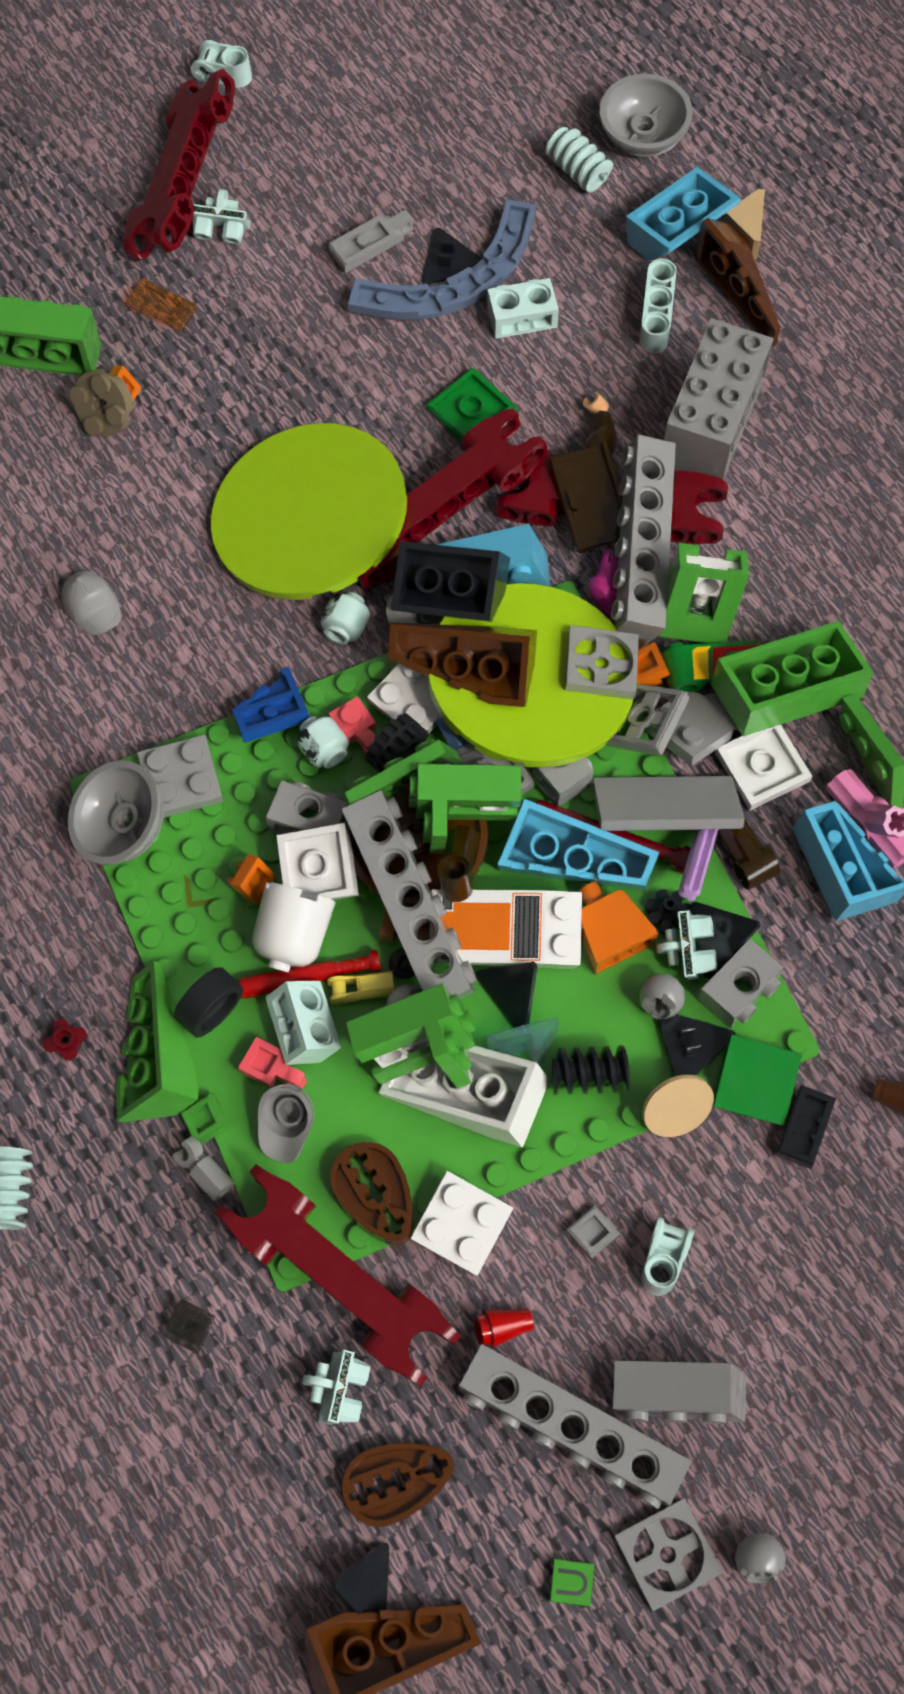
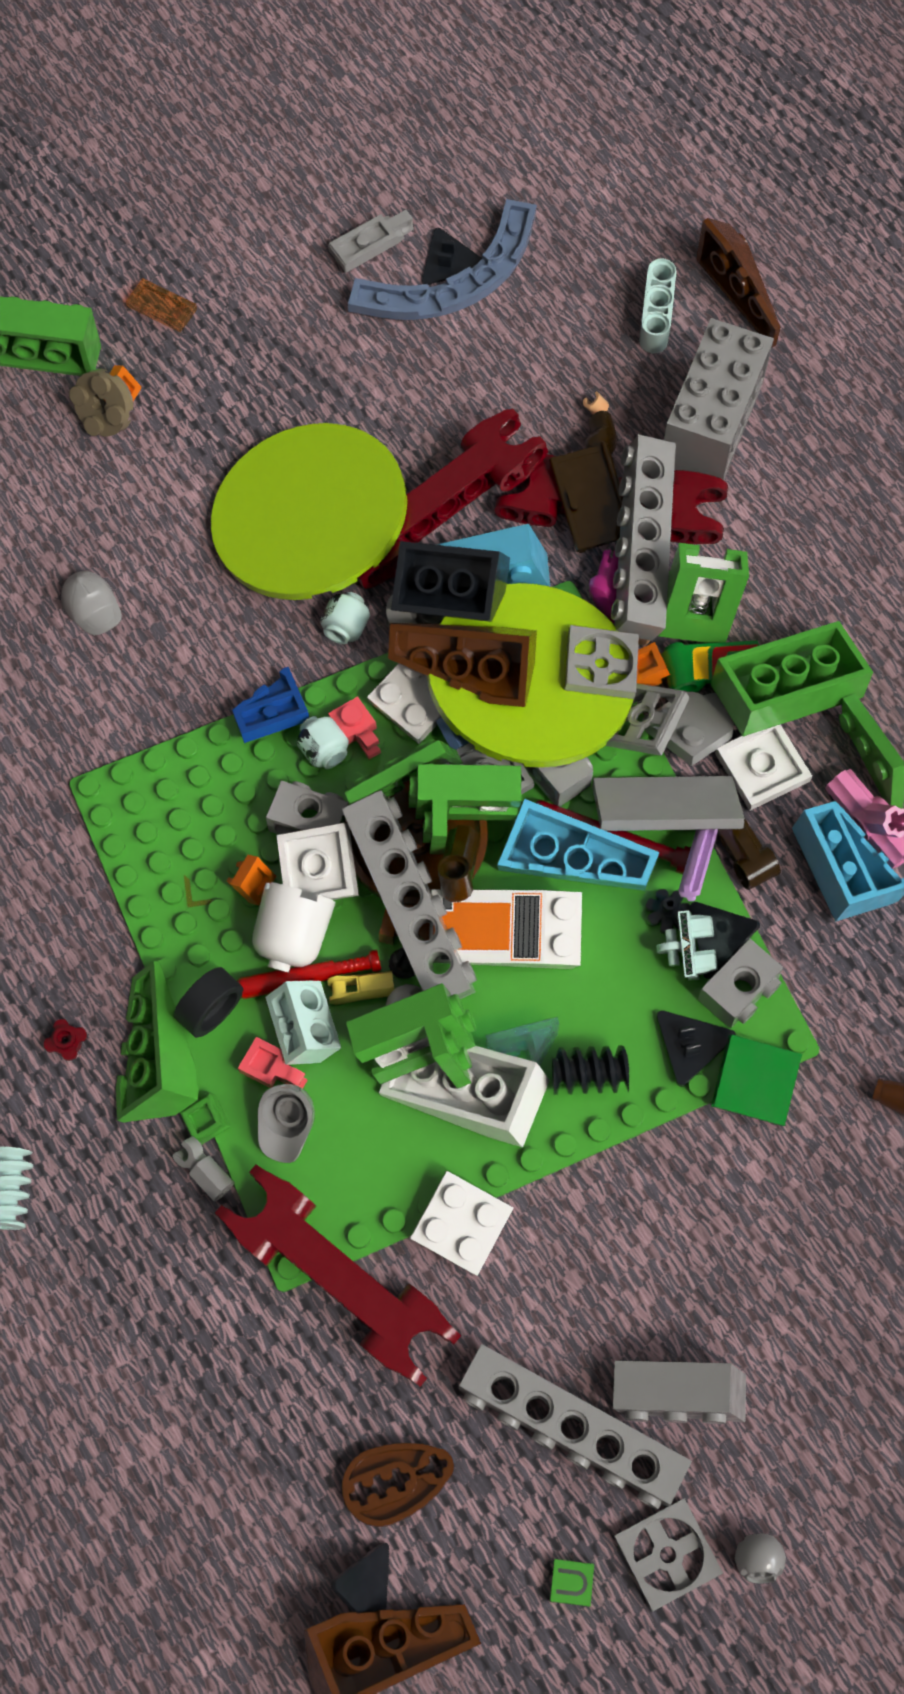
(104, 811): light grey hat -> none
(168, 202): dark red piece -> none
(183, 774): light grey plate -> none
(189, 1326): clear smoke tile -> none
(220, 213): light aqua hips -> none
(222, 56): light aqua piece -> none
(334, 1404): light aqua hips -> none
(353, 1197): reddish brown piece -> none
(396, 741): black tyre -> none
(467, 403): green tile -> none
(500, 1326): red cone -> none
(511, 989): black piece -> none
(514, 308): light aqua brick -> none
(579, 158): light aqua piece -> none
(593, 1232): light grey tile -> none
(612, 928): orange torso -> none
(649, 105): light grey hat -> none
(661, 996): light grey piece -> none
(666, 1250): light aqua piece -> none
(677, 213): medium azure slope -> none
(678, 1105): tan piece -> none
(747, 219): tan slope -> none
(805, 1127): black plate -> none

